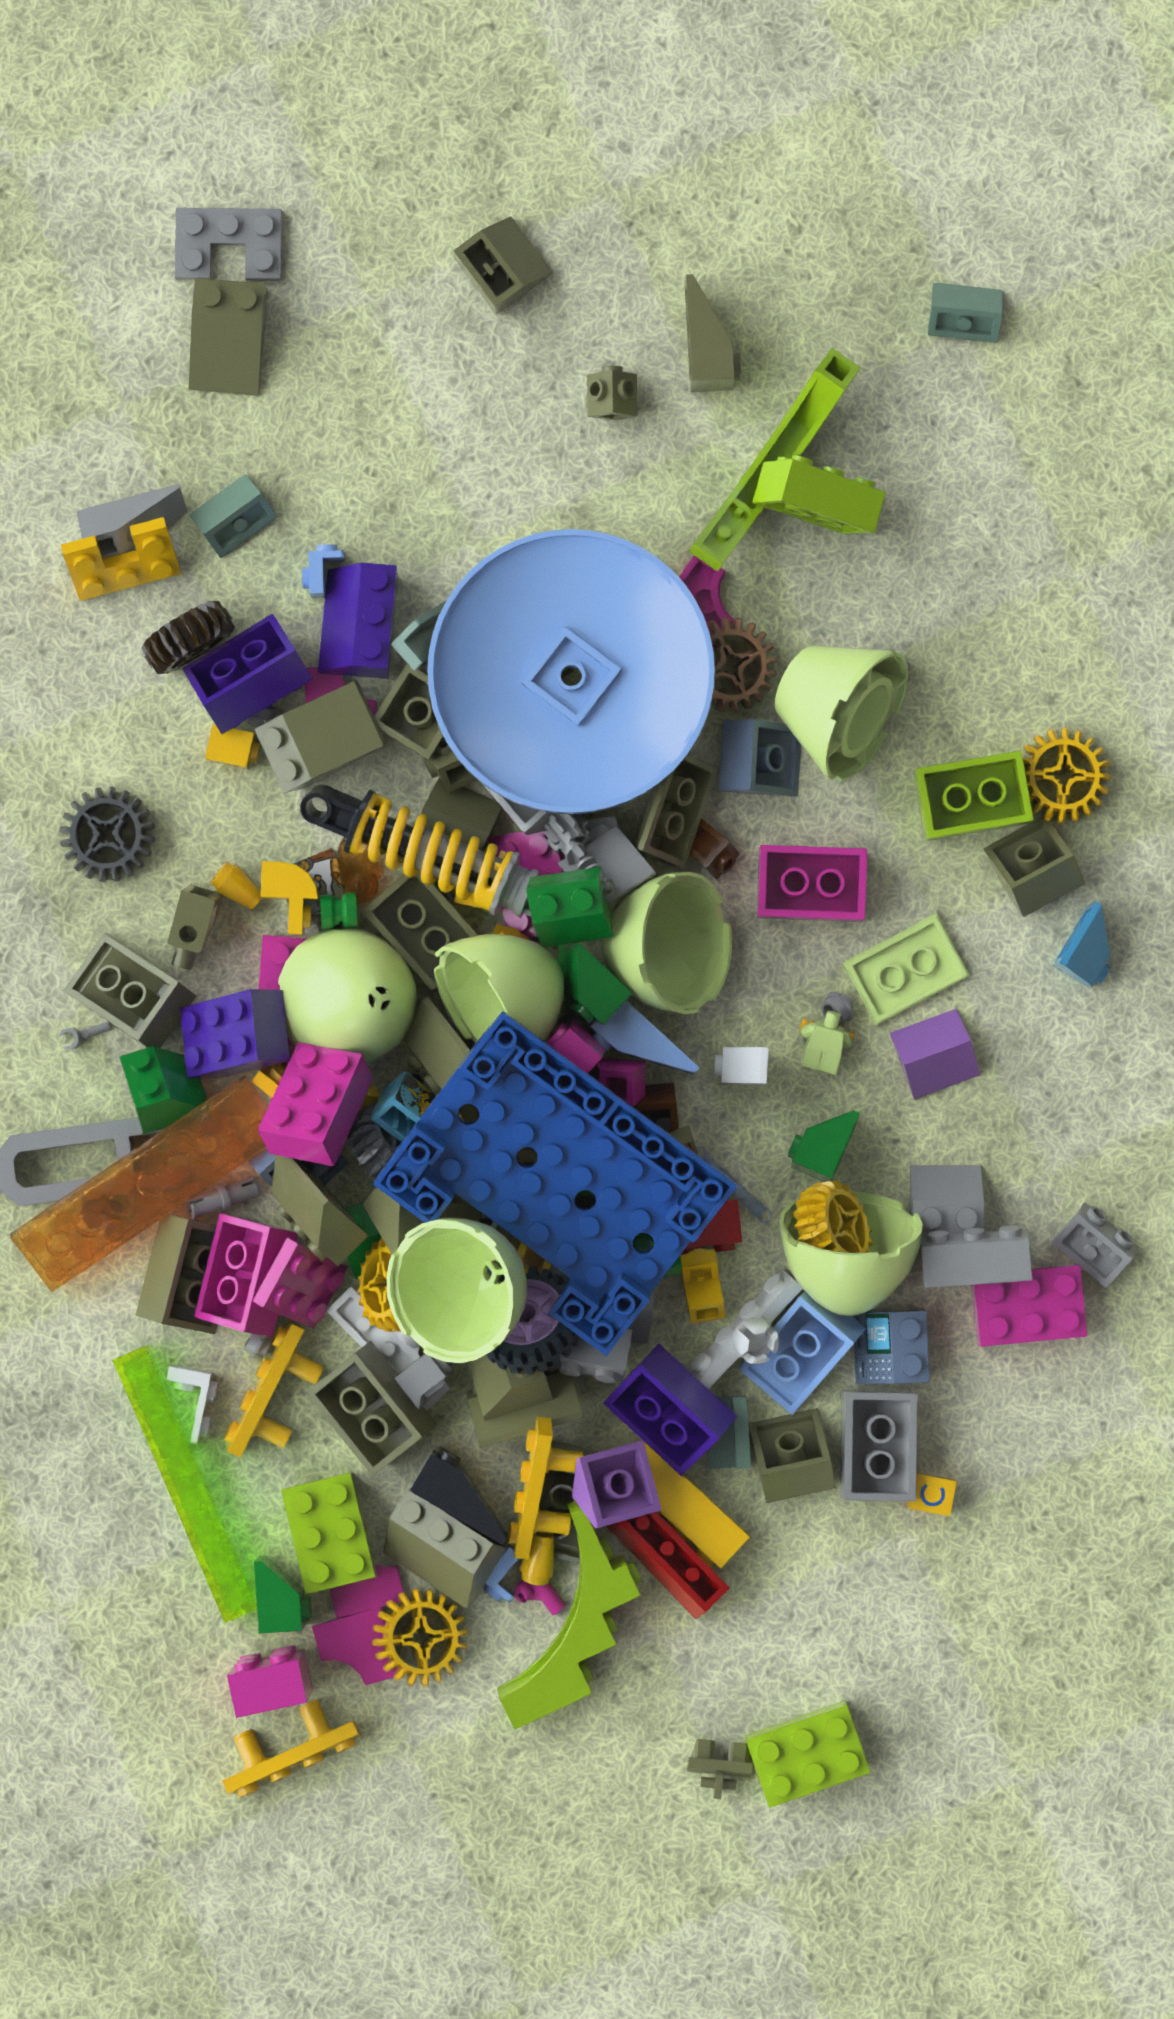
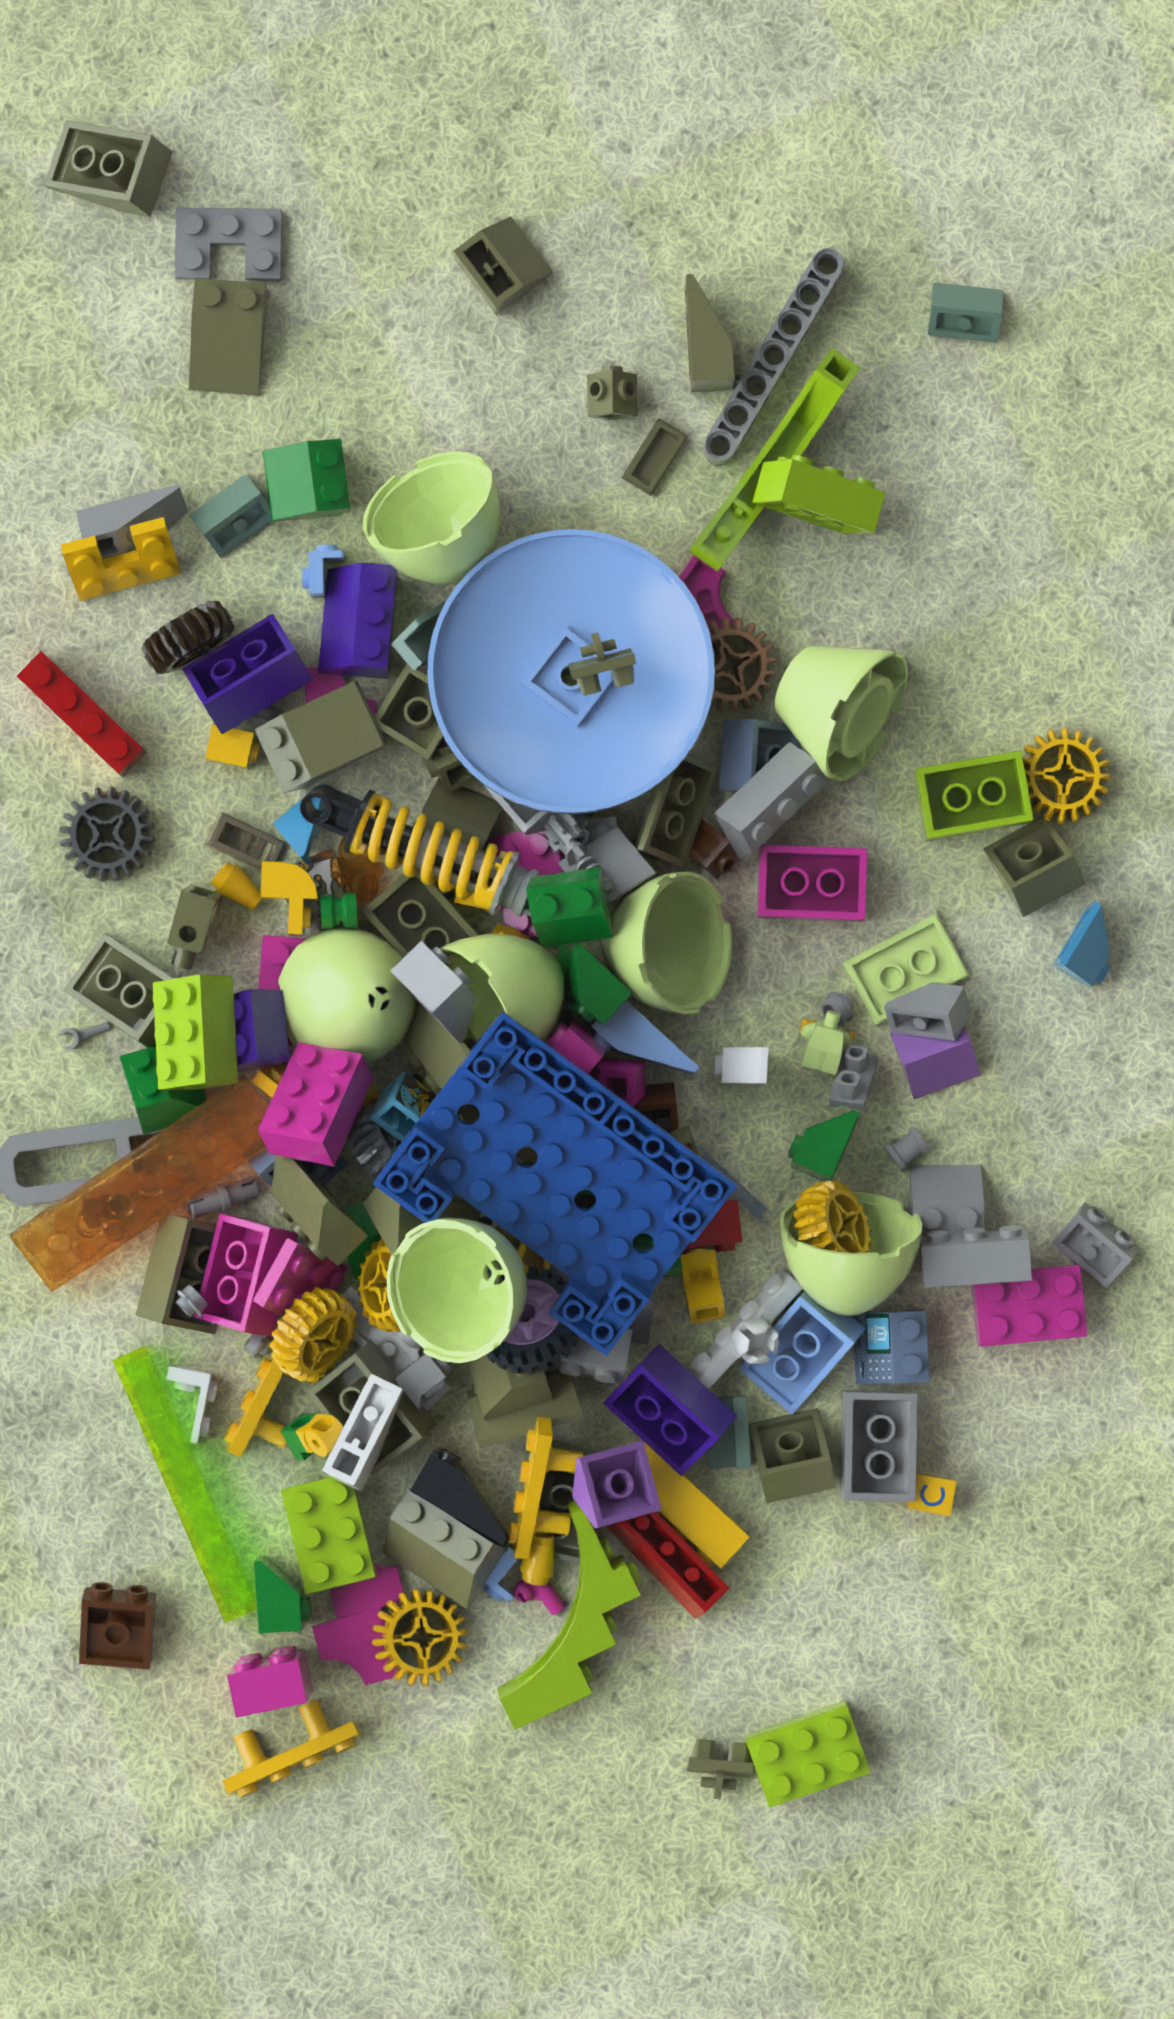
(81, 714): none -> red brick
(109, 167): none -> olive slope
(117, 1626): none -> reddish brown plate
(191, 1301): none -> light grey plate
(195, 1032): none -> lime brick
(216, 832): none -> dark tan slope
(297, 830): none -> dark azure tile
(306, 480): none -> slope
(312, 1434): none -> yellow leg
(313, 1334): none -> yellow gear
(364, 1433): none -> white slope
(436, 518): none -> yellowish green piece
(438, 988): none -> slope
(587, 670): none -> olive hips
(654, 457): none -> olive tile
(769, 799): none -> light grey slope
(775, 340): none -> light grey beam
(854, 1078): none -> light grey hips
(907, 1149): none -> light grey bush
(930, 1012): none -> light grey slope

